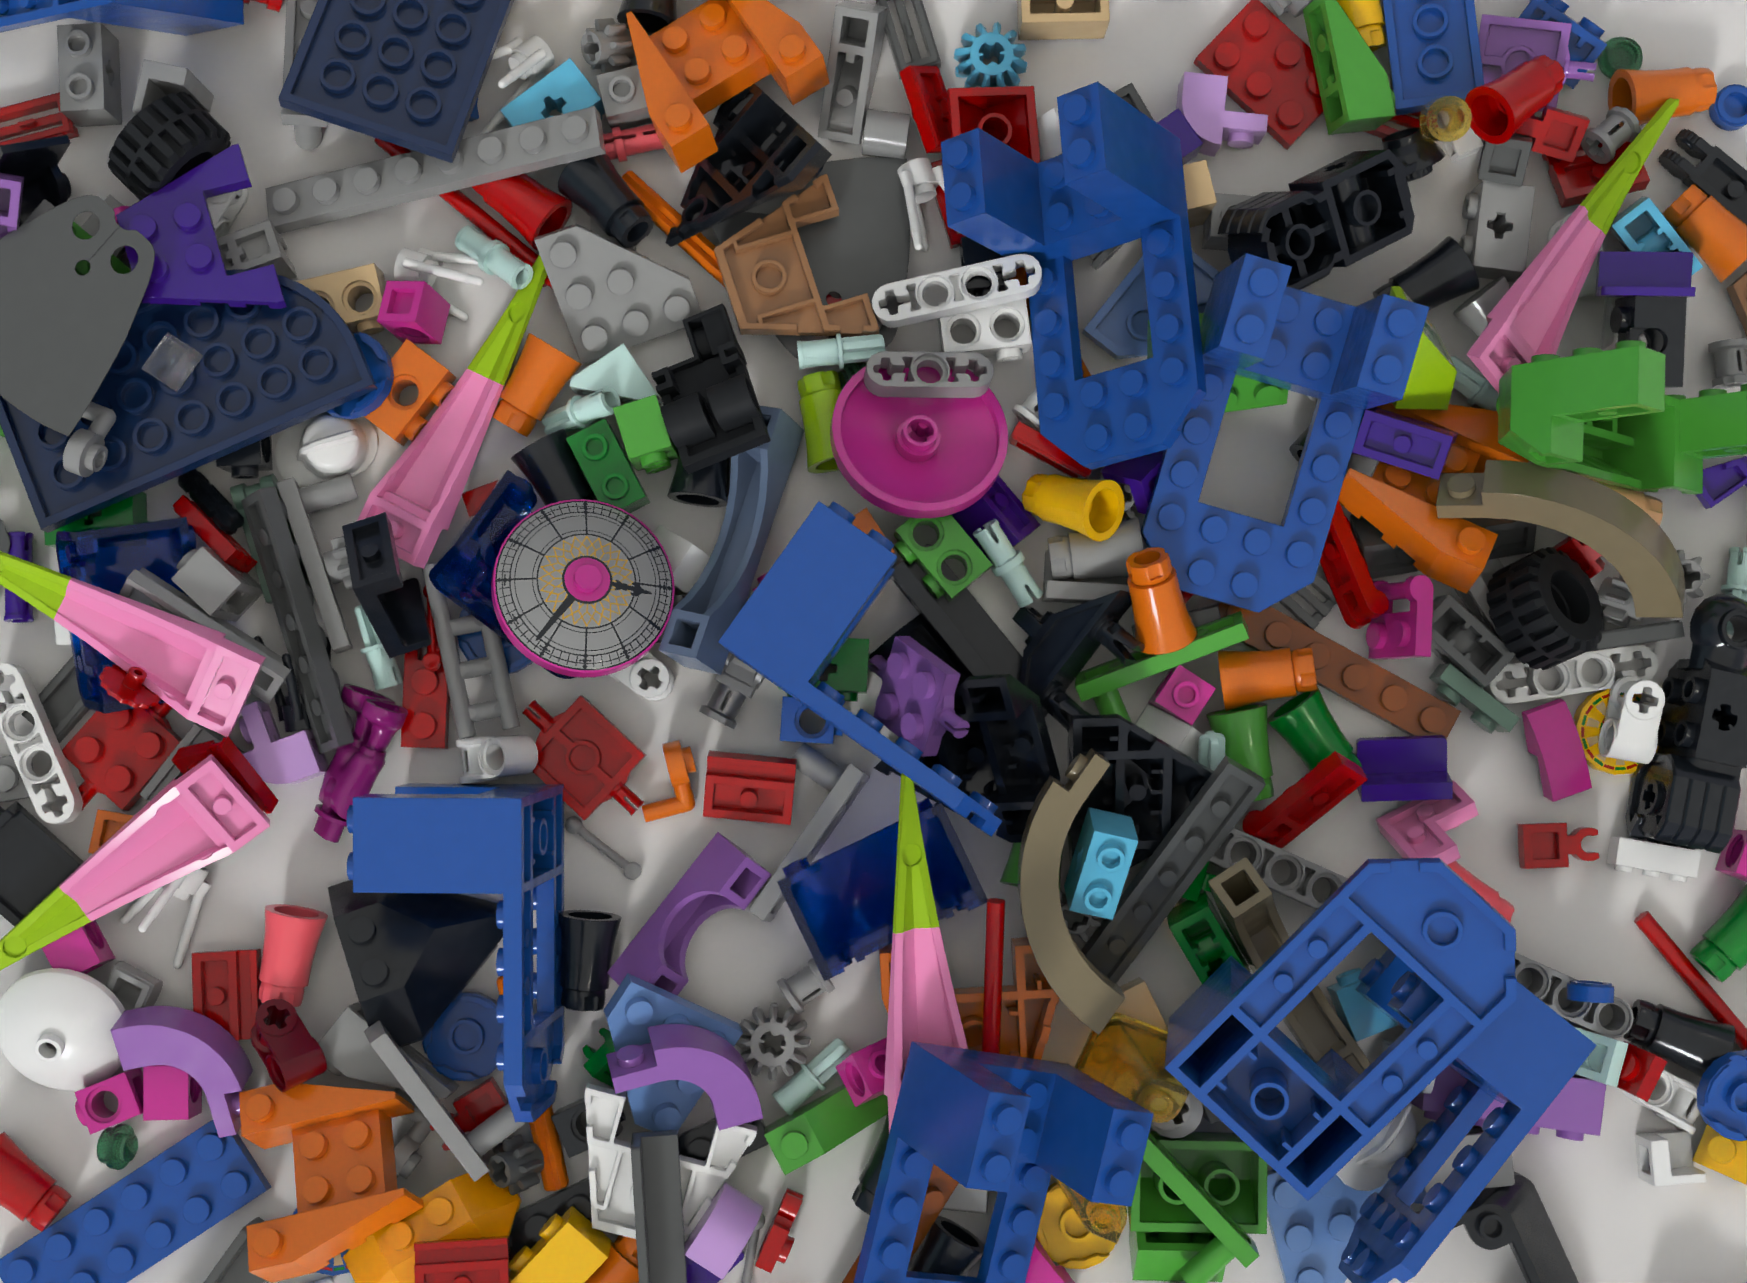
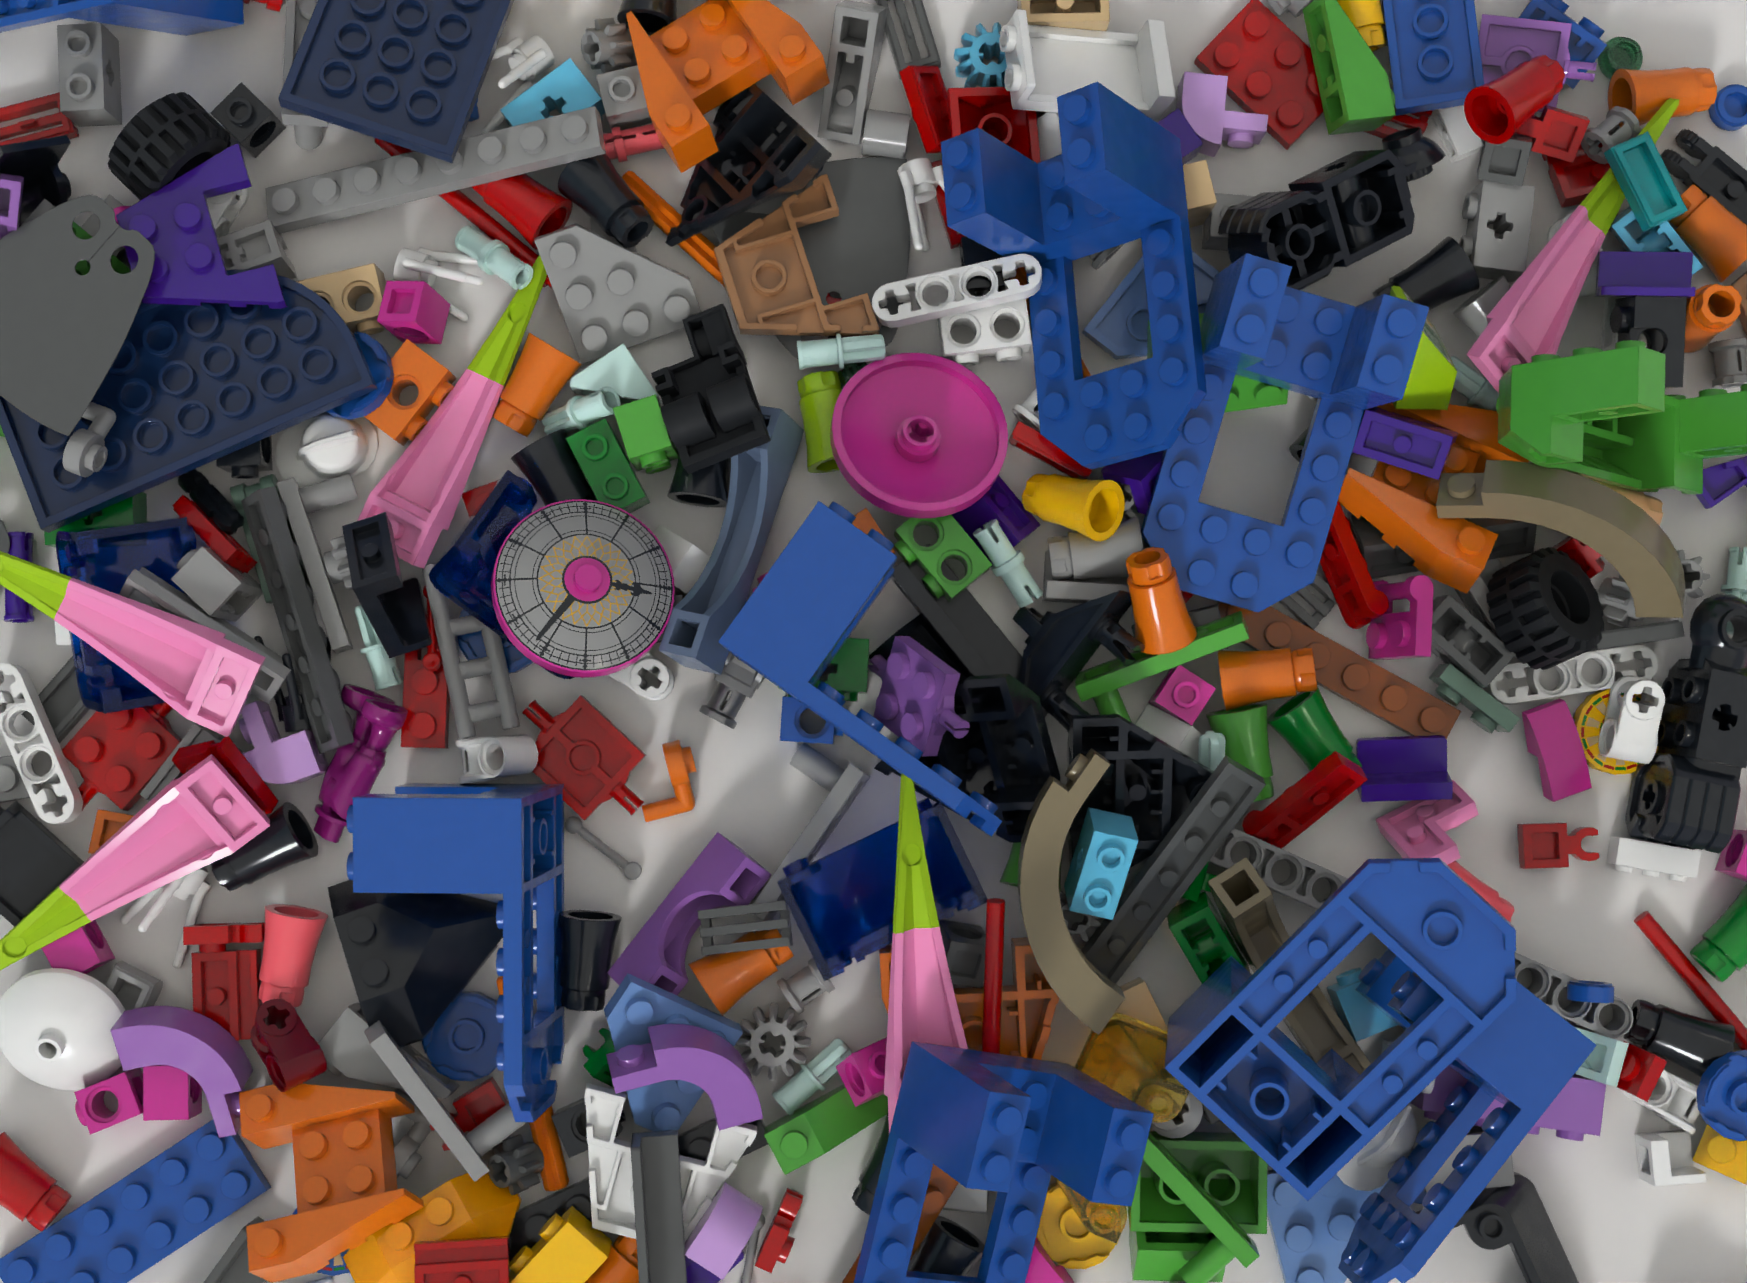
(117, 1146): clear green plate -> none
(128, 686): red piece -> none
(163, 79): light grey panel -> none
(172, 362): clear tile -> none
(215, 936): none -> red plate
(248, 120): none -> black brick
(278, 846): none -> black plant
(707, 931): none -> dark grey tile
(734, 974): none -> orange plant
(749, 787): red plate -> none
(916, 388): light grey beam -> none
(964, 952): none -> dark grey brick
(1058, 60): none -> white panel
(1459, 119): clear yellow brick -> none
(1645, 181): none -> teal tile
(1710, 313): none -> orange plant

